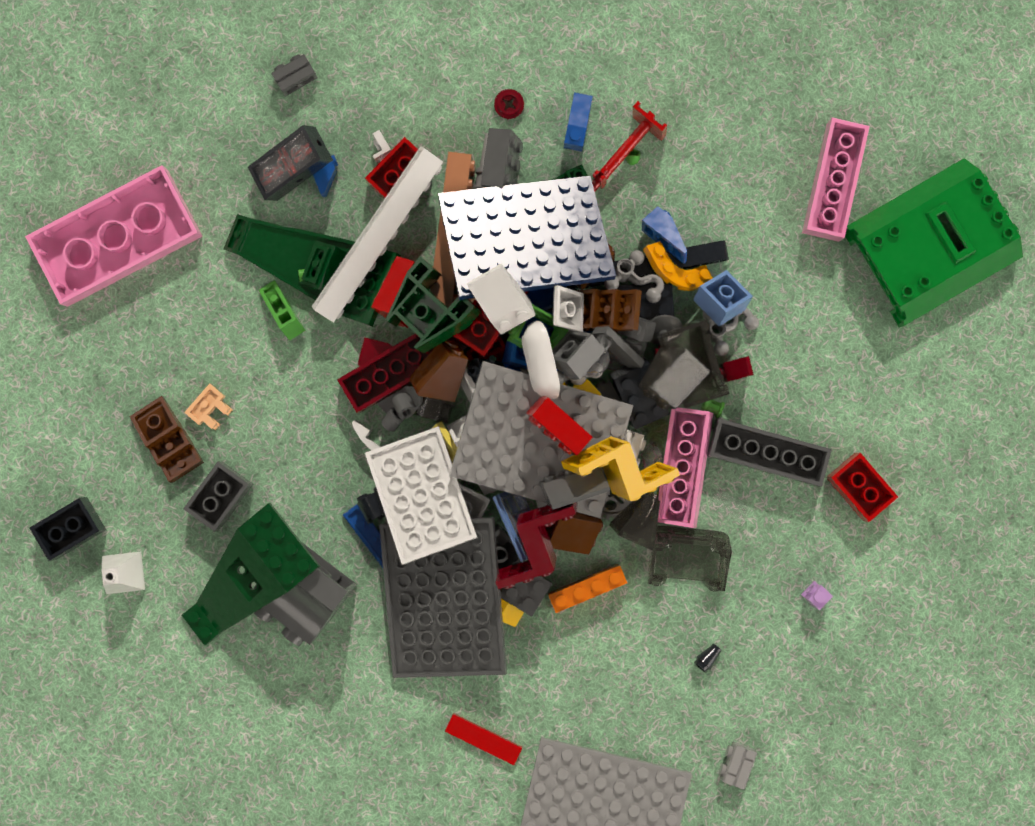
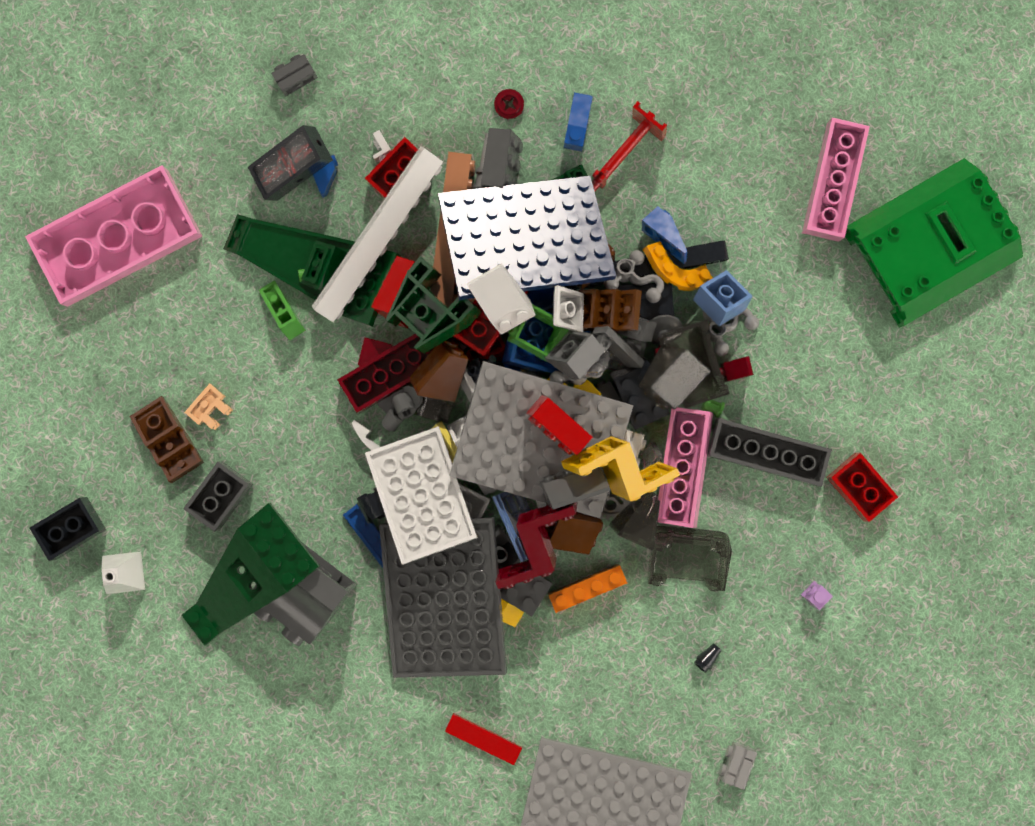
(540, 360): white brick -> none
(633, 157): bright green hinge -> none

